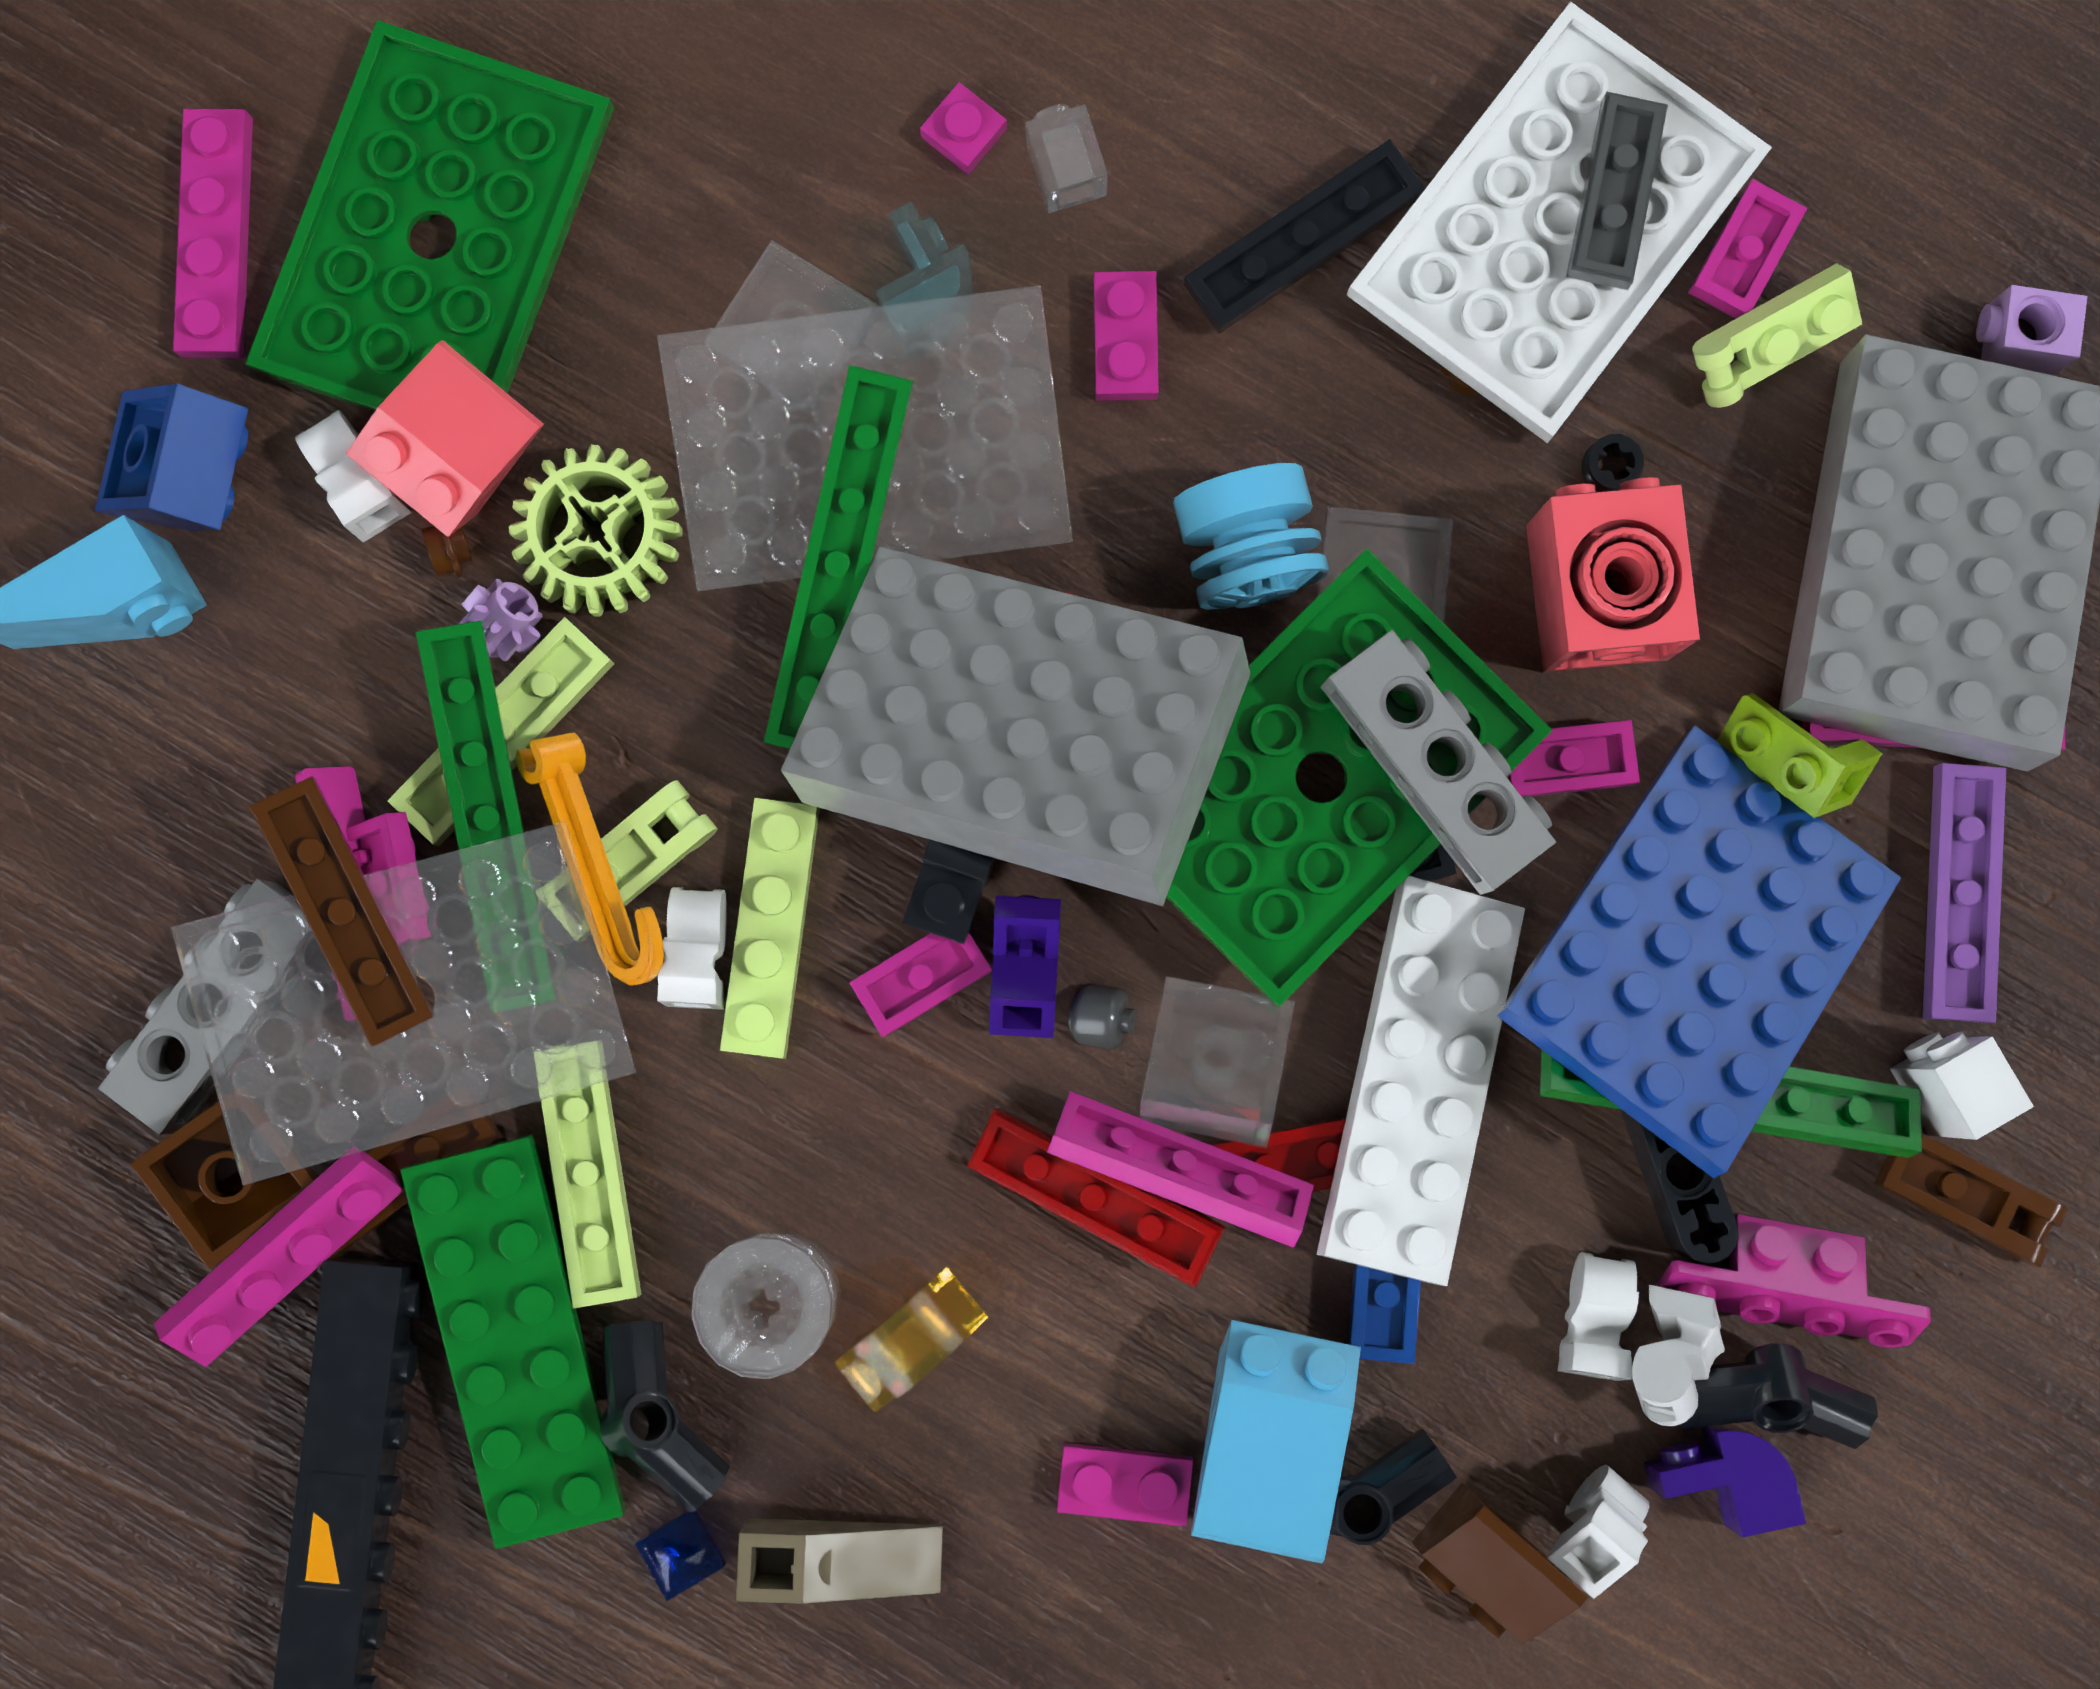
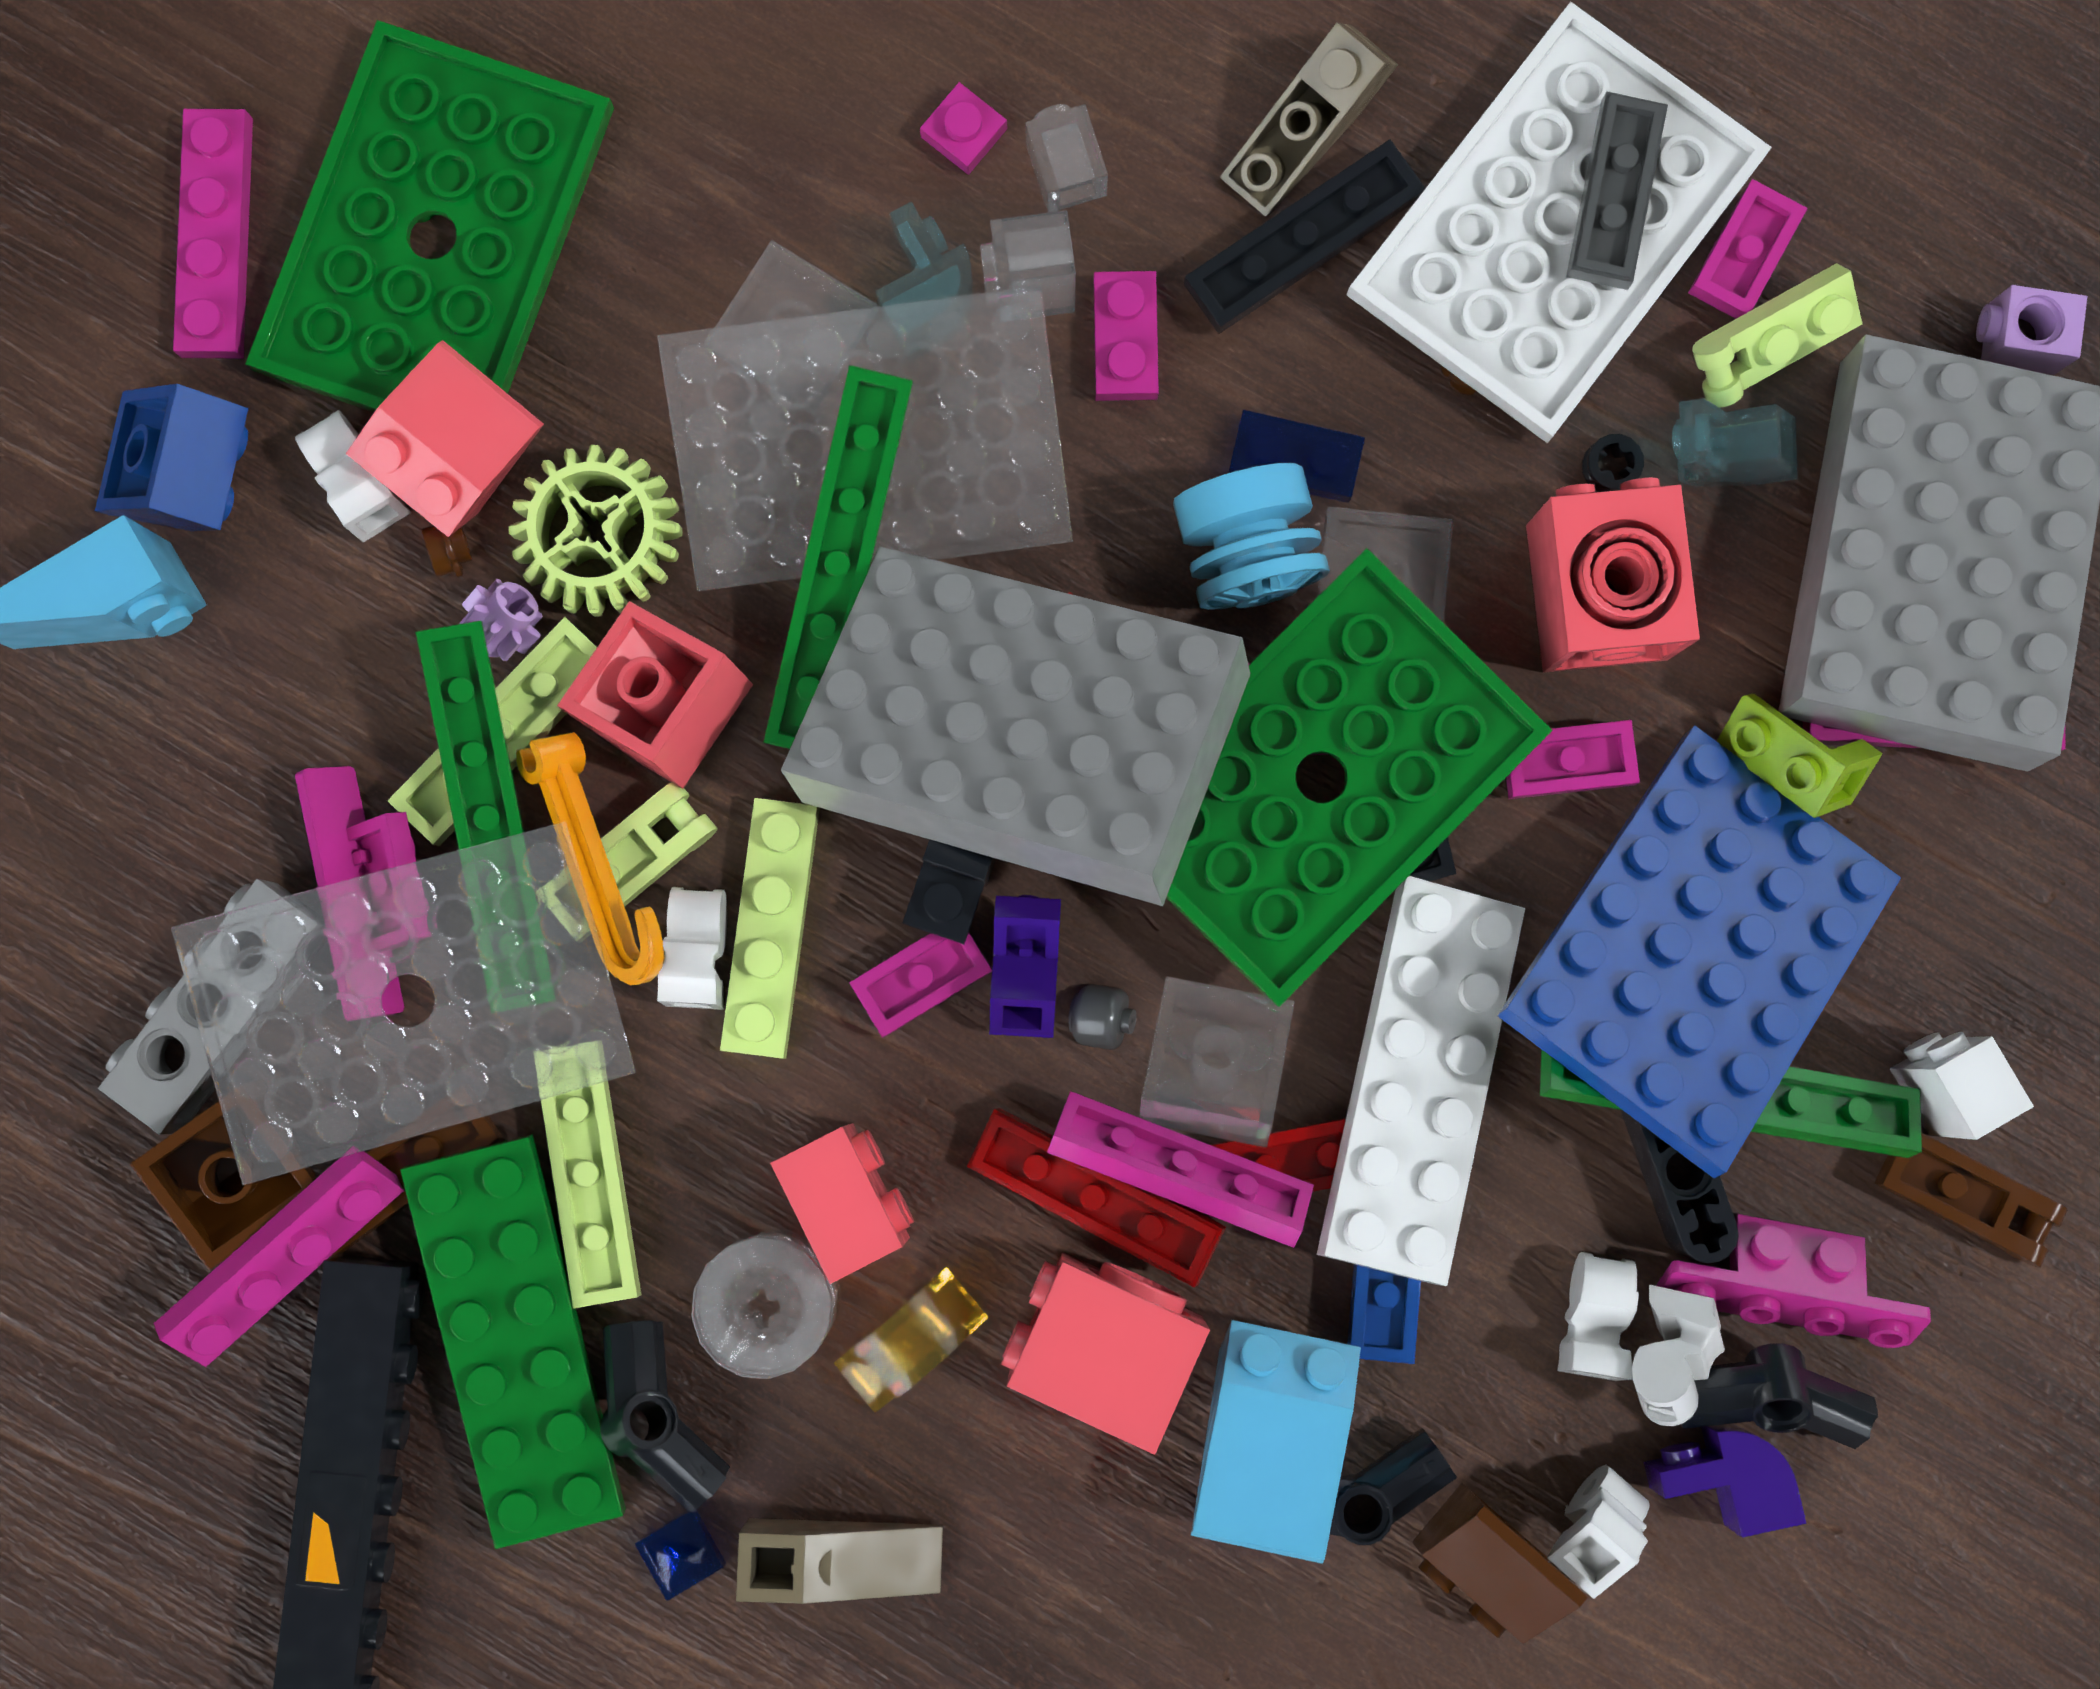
(342, 911): reddish brown plate -> none
(656, 694): none -> coral slope
(844, 1201): none -> coral brick
(1032, 253): none -> clear brick
(1106, 1349): none -> coral brick
(1125, 1484): dark pink plate -> none
(1309, 117): none -> dark tan slope
(1327, 455): none -> clear blue plate
(1441, 801): light grey brick -> none
(1734, 445): none -> clear light blue brick
(1964, 893): medium lavender plate -> none

